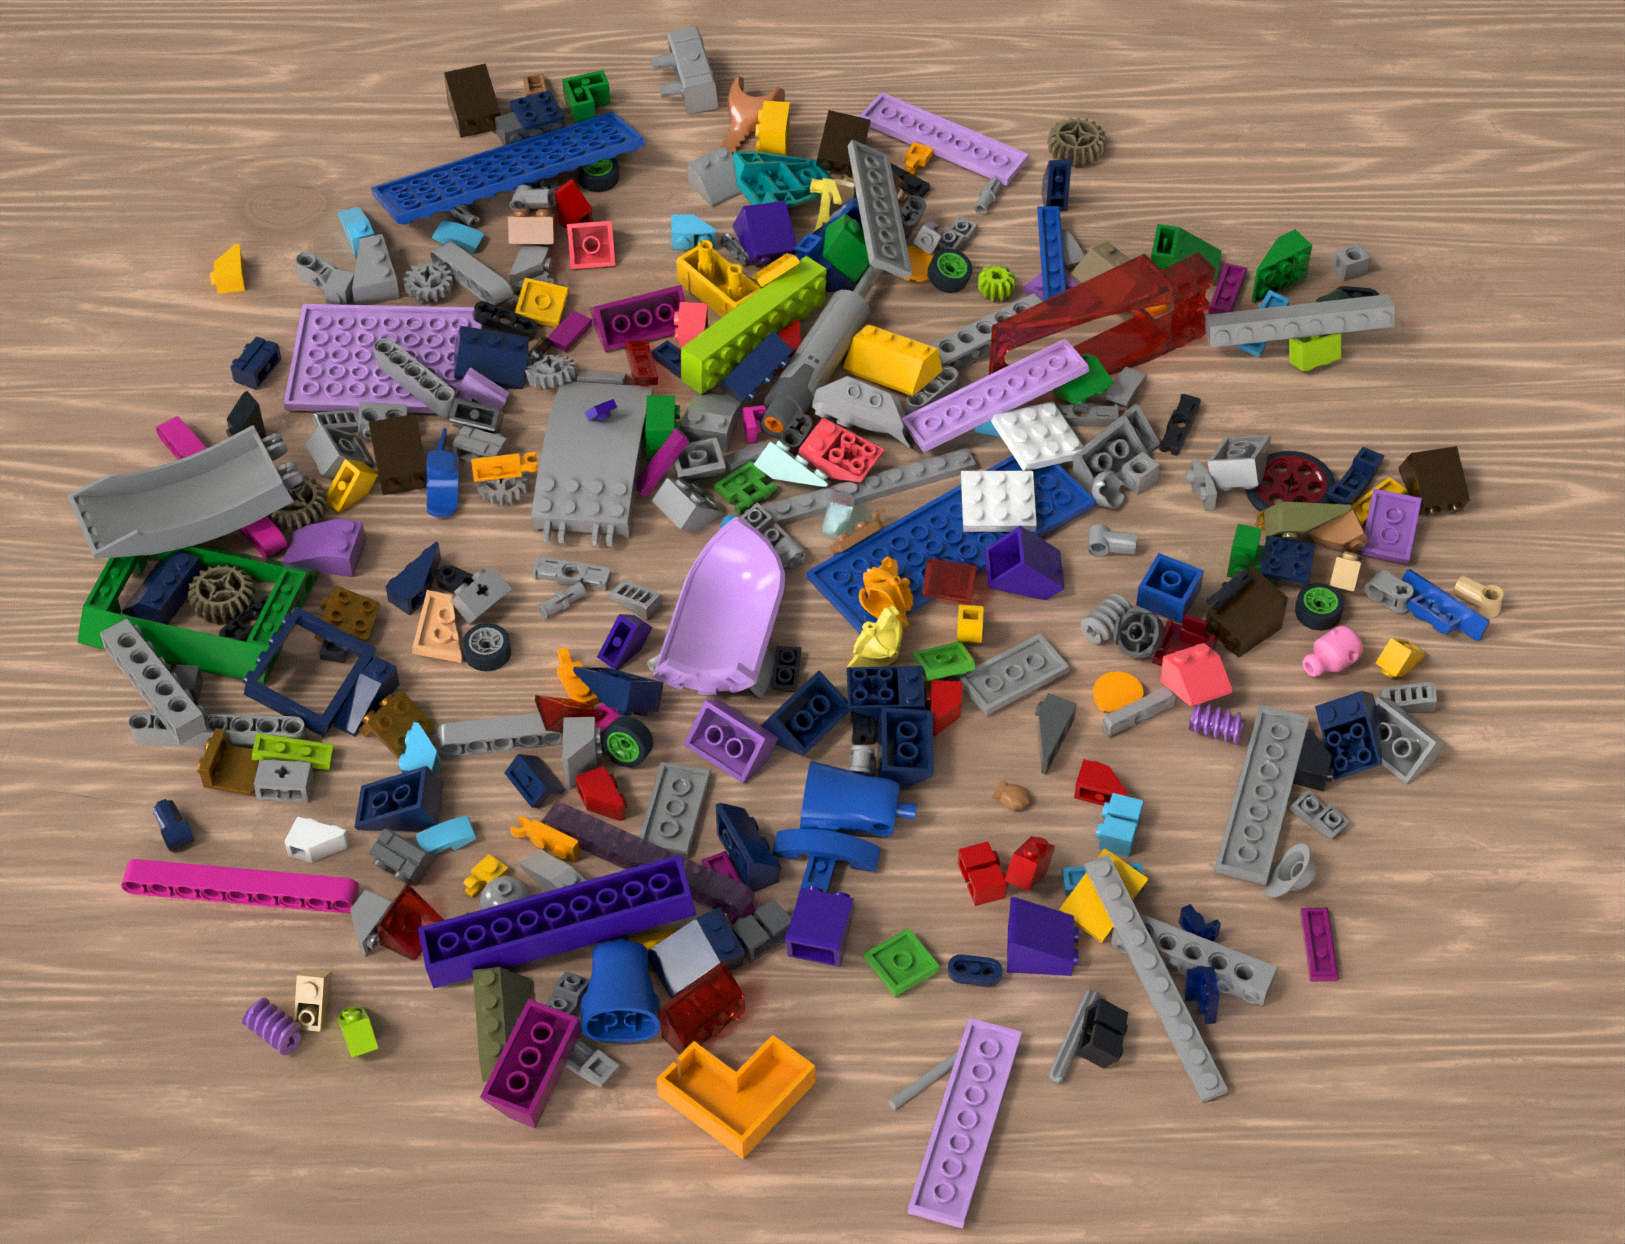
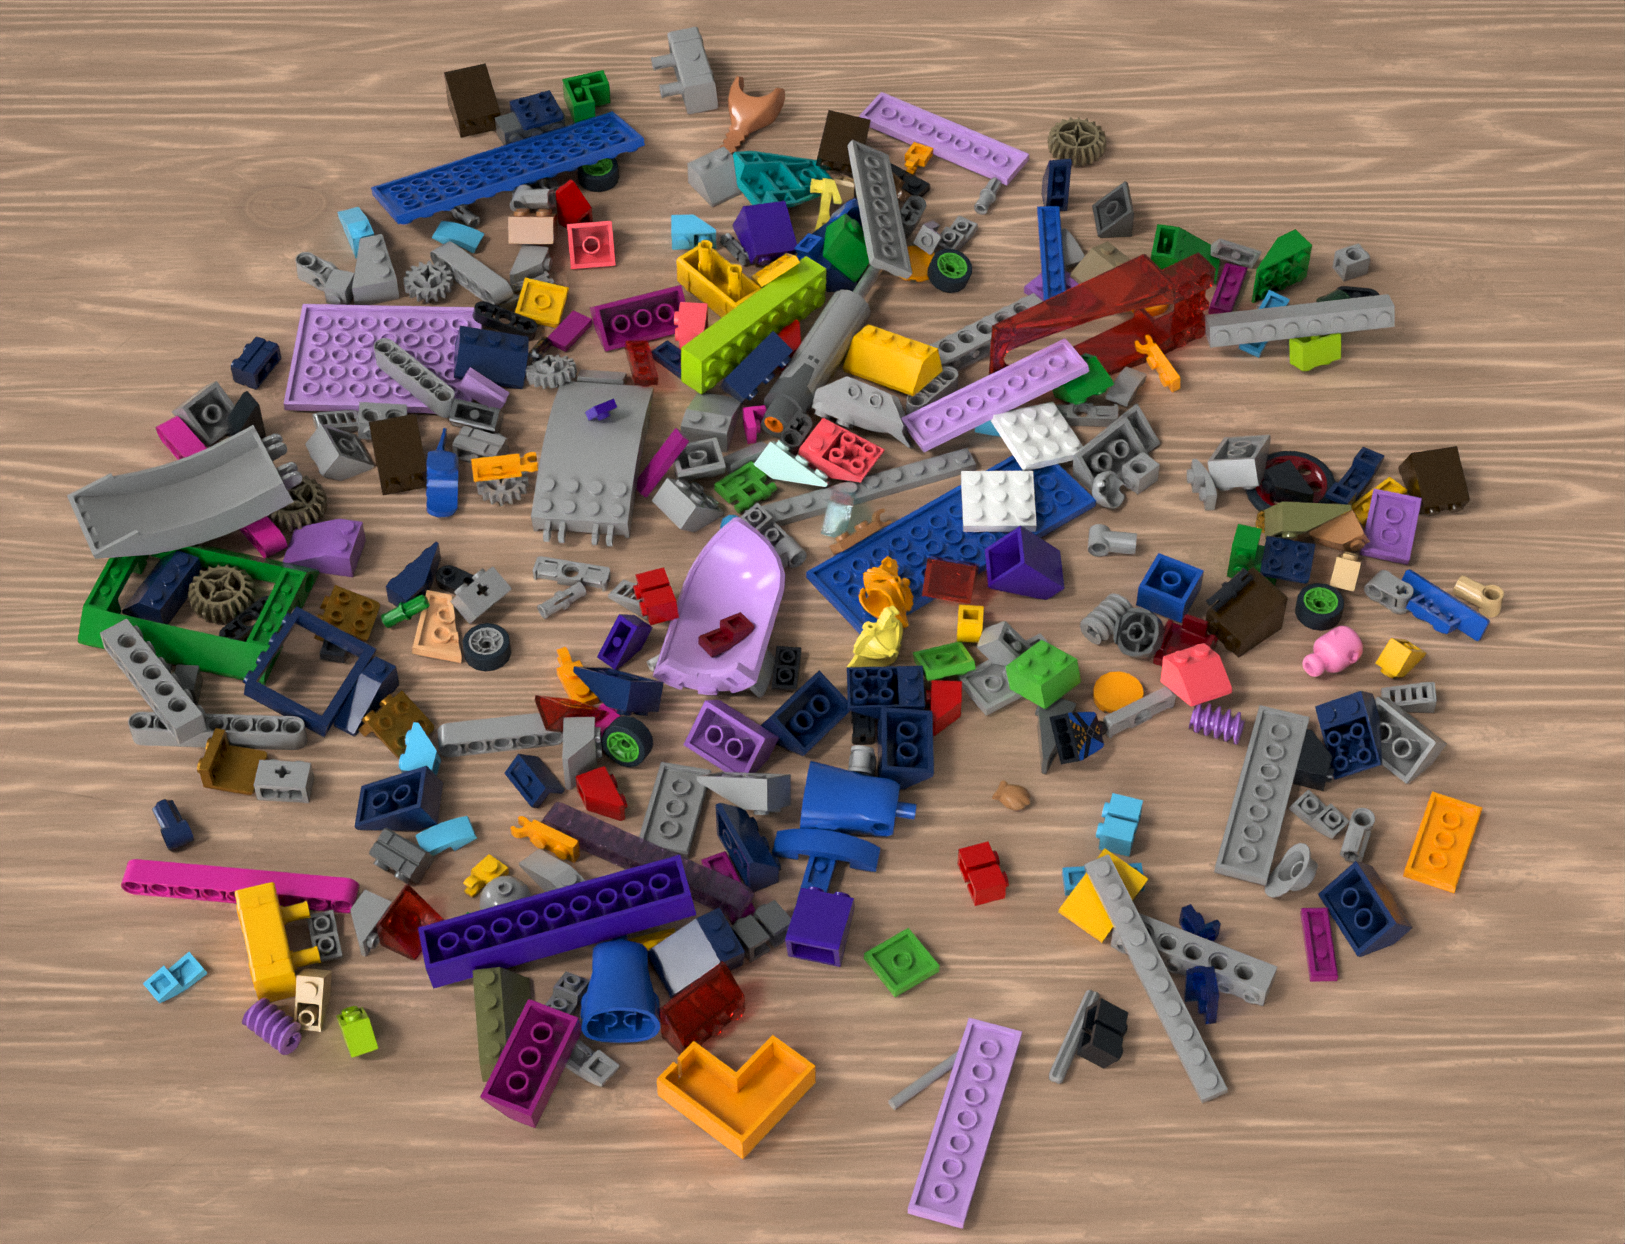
(172, 981): none -> medium azure slope
(206, 413): none -> light grey slope
(229, 271): yellow slope -> none
(267, 943): none -> yellow piece
(290, 749): lime plate -> none
(314, 840): white slope -> none
(325, 935): none -> light grey slope
(350, 484): yellow slope -> none
(405, 611): none -> green axle
(534, 84): medium nougat slope -> none
(656, 596): none -> red piece
(660, 421): green brick -> none
(731, 632): none -> dark red slope
(751, 790): none -> light grey slope
(773, 128): yellow brick -> none
(974, 969): dark blue plate -> none
(996, 283): lime gear -> none
(1002, 643): none -> light grey slope
(1030, 863): red brick -> none
(1040, 940): dark purple slope -> none
(1043, 674): none -> bright green brick
(1077, 735): none -> black torso
(1097, 783): red slope -> none
(1114, 213): none -> dark grey slope
(1158, 361): none -> light orange plate
(1176, 436): black piece -> none
(1234, 253): none -> light grey slope
(1286, 484): none -> black slope
(1357, 835): none -> light grey piece
(1364, 909): none -> dark blue slope
(1442, 842): none -> light orange tile

